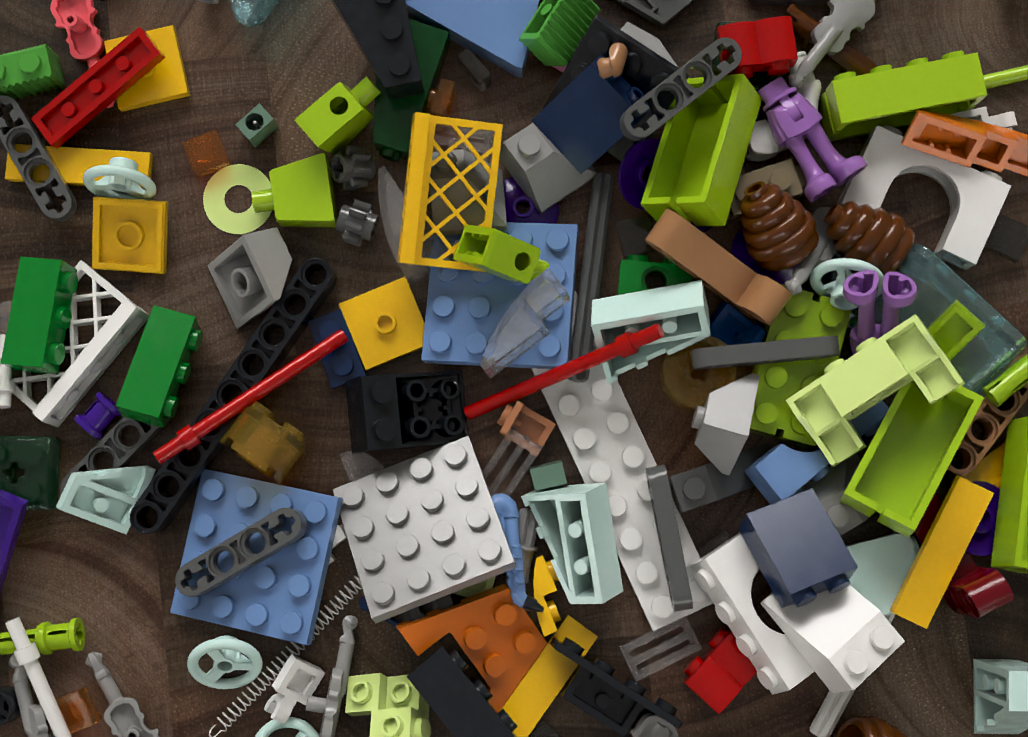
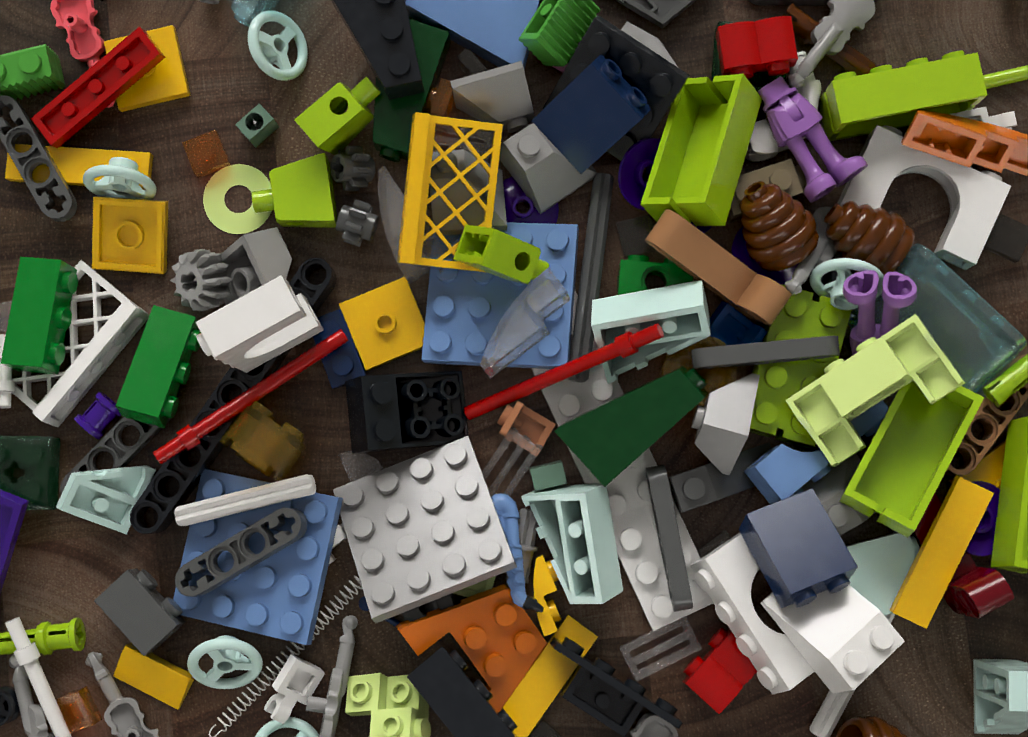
(141, 610): none -> dark grey brick
(153, 676): none -> yellow slope
(201, 280): none -> light grey gear
(245, 500): none -> white axle
(258, 326): none -> white arch
(273, 49): none -> light aqua piece
(496, 96): none -> light grey slope
(614, 63): medium nougat arm -> none
(626, 426): none -> dark green slope
(679, 87): dark grey beam -> none
(955, 329): lime tile -> none

